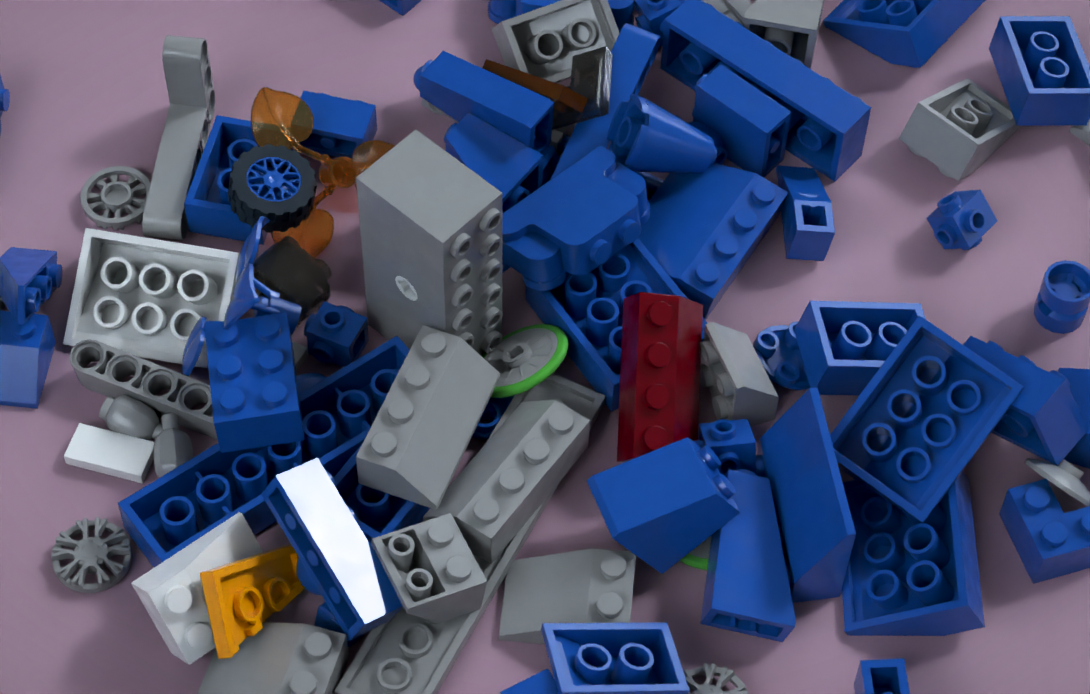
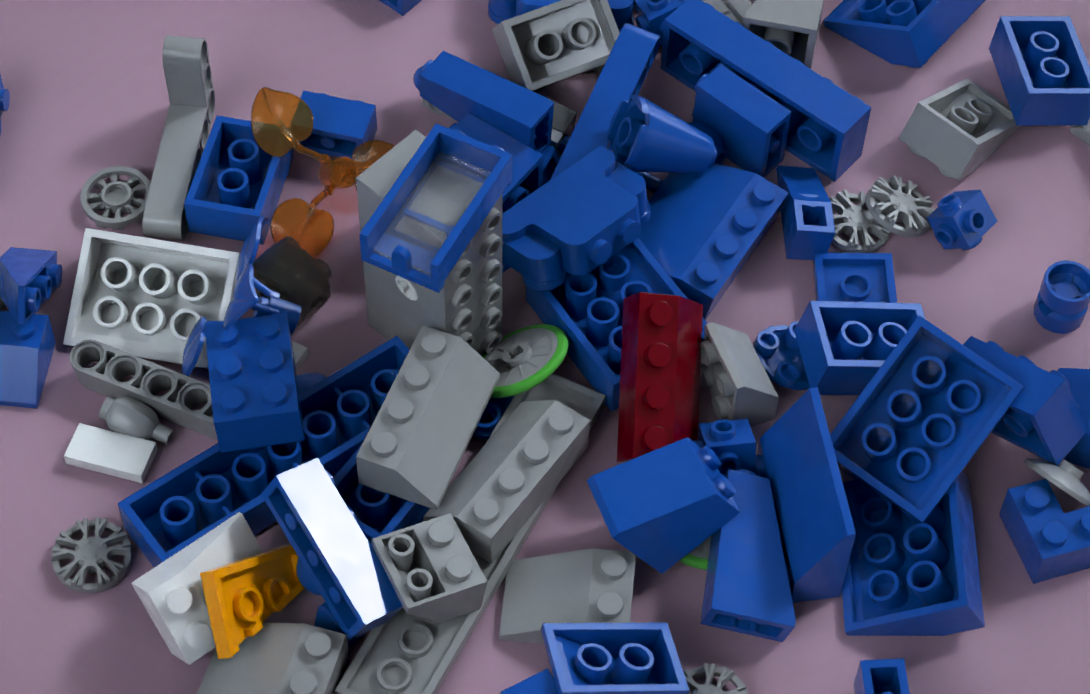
(171, 446): light grey plant -> none
(289, 184): black wheel -> none
(336, 334): blue brick -> none
(435, 207): none -> door
(559, 94): reddish brown plate -> none
(591, 79): clear smoke plate -> none
(854, 277): none -> blue plate
(856, 223): none -> light grey wheel
(901, 205): none -> light grey wheel

